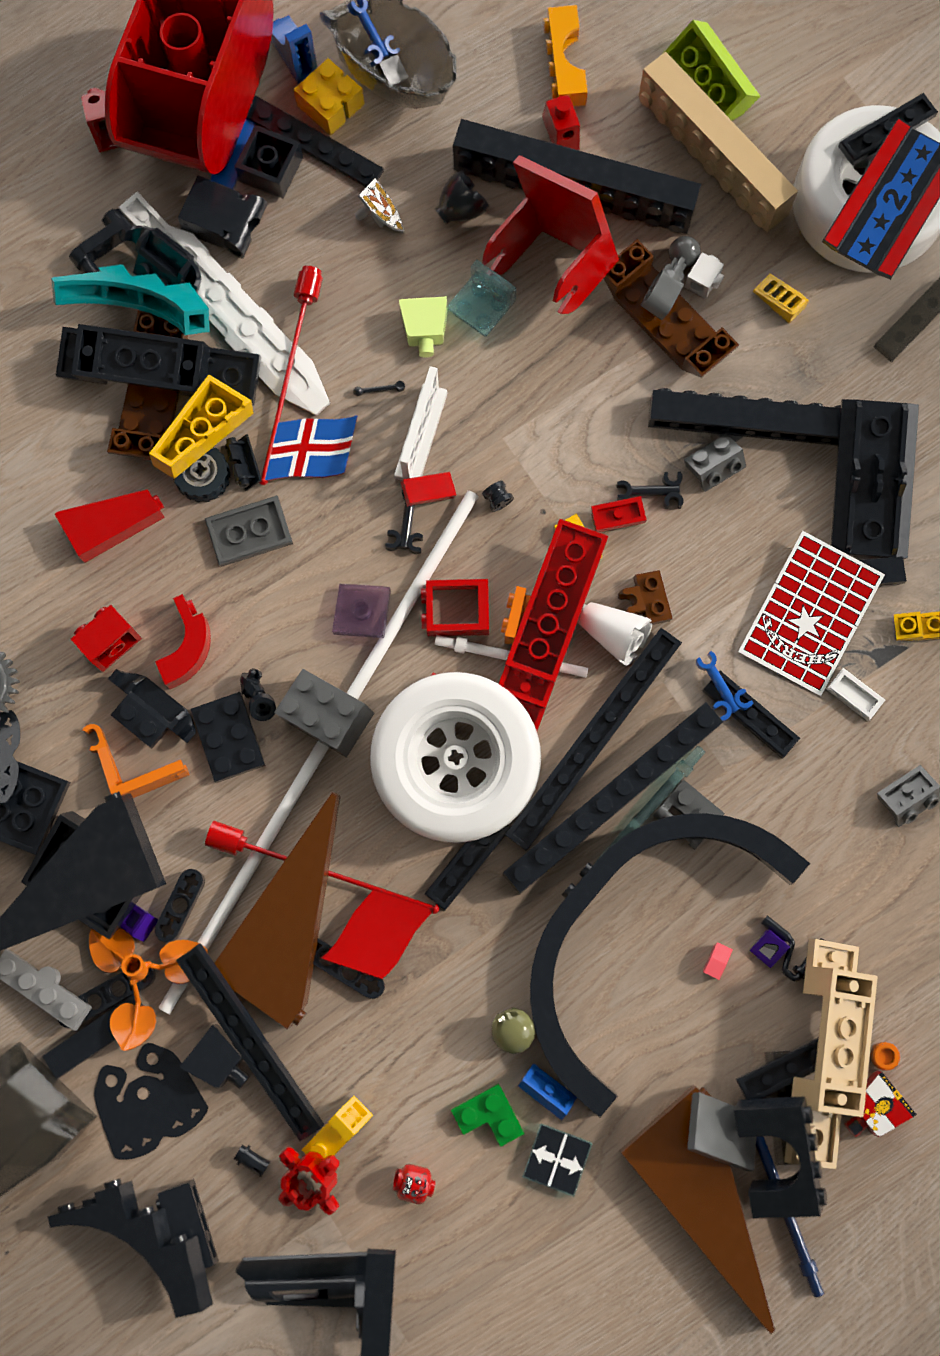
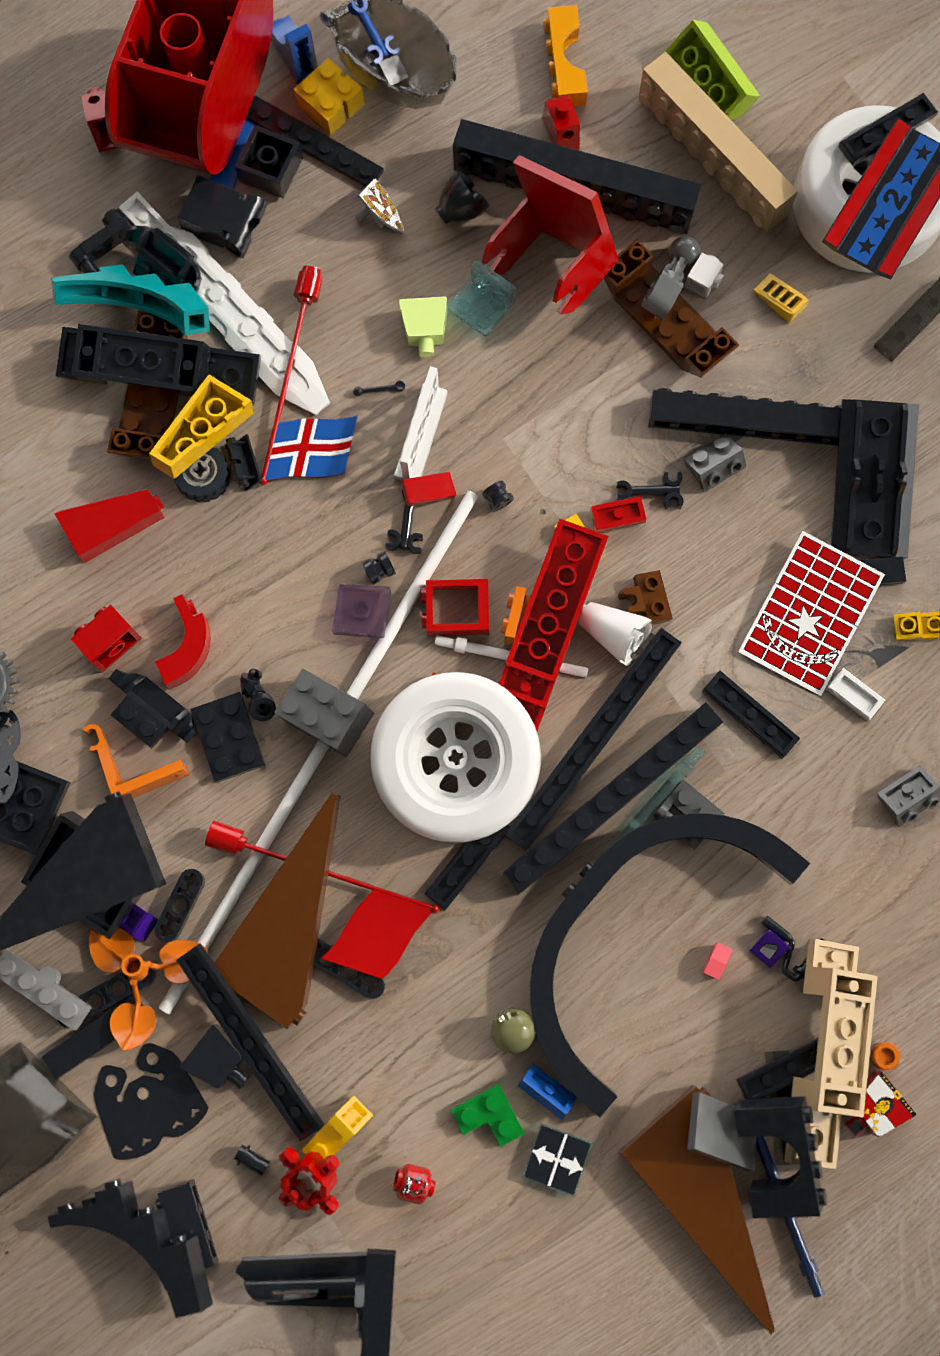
(248, 531): dark grey tile -> none
(378, 568): none -> black wheel
(730, 703): blue bar -> none

